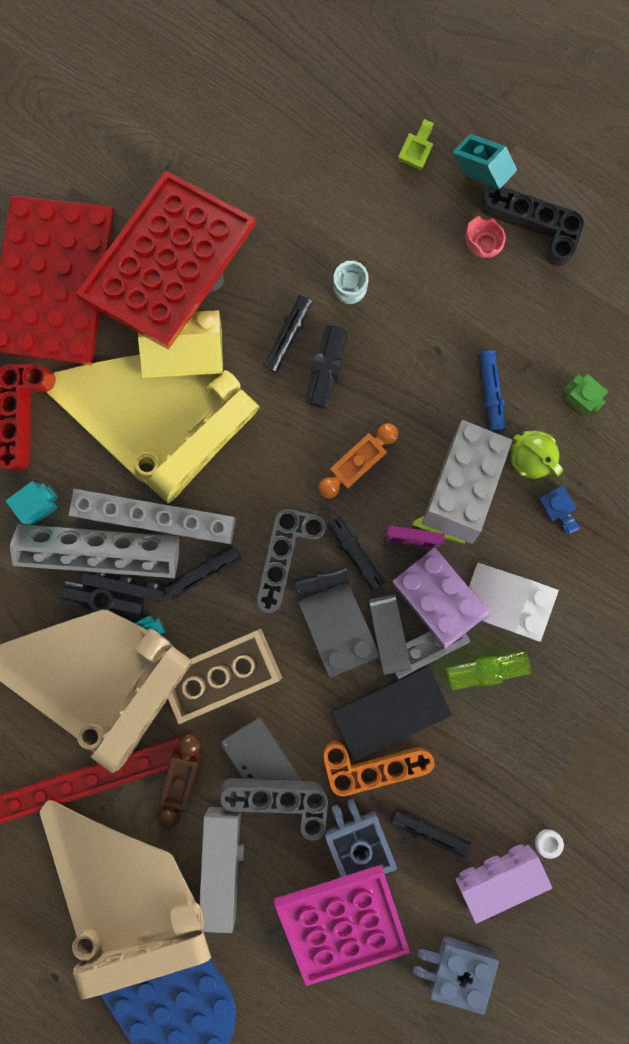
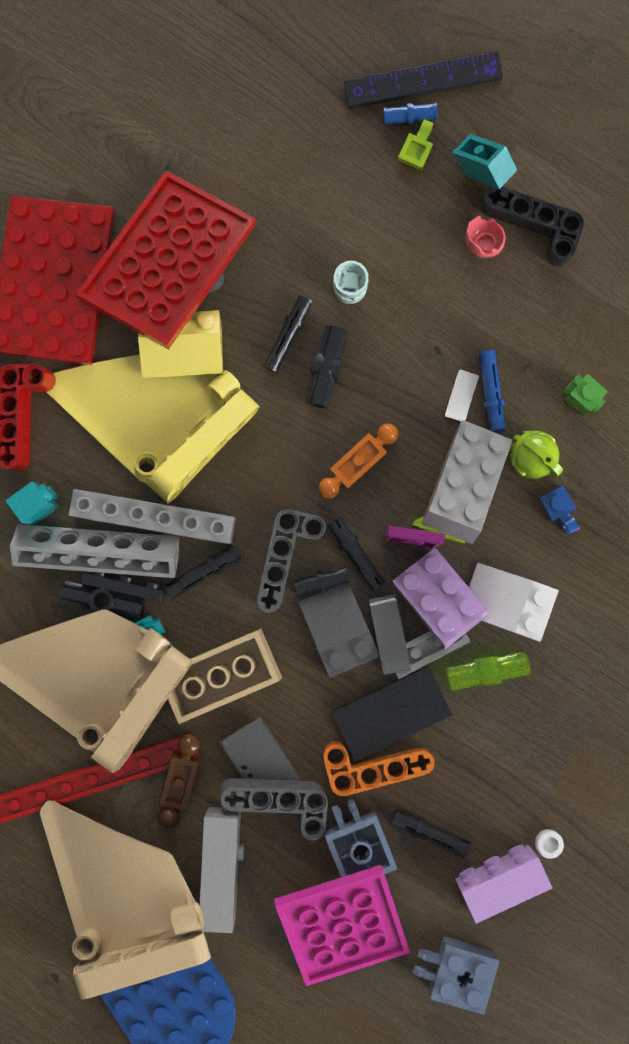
(410, 113): none -> blue pin
(423, 80): none -> black tile
(461, 395): none -> white sticker

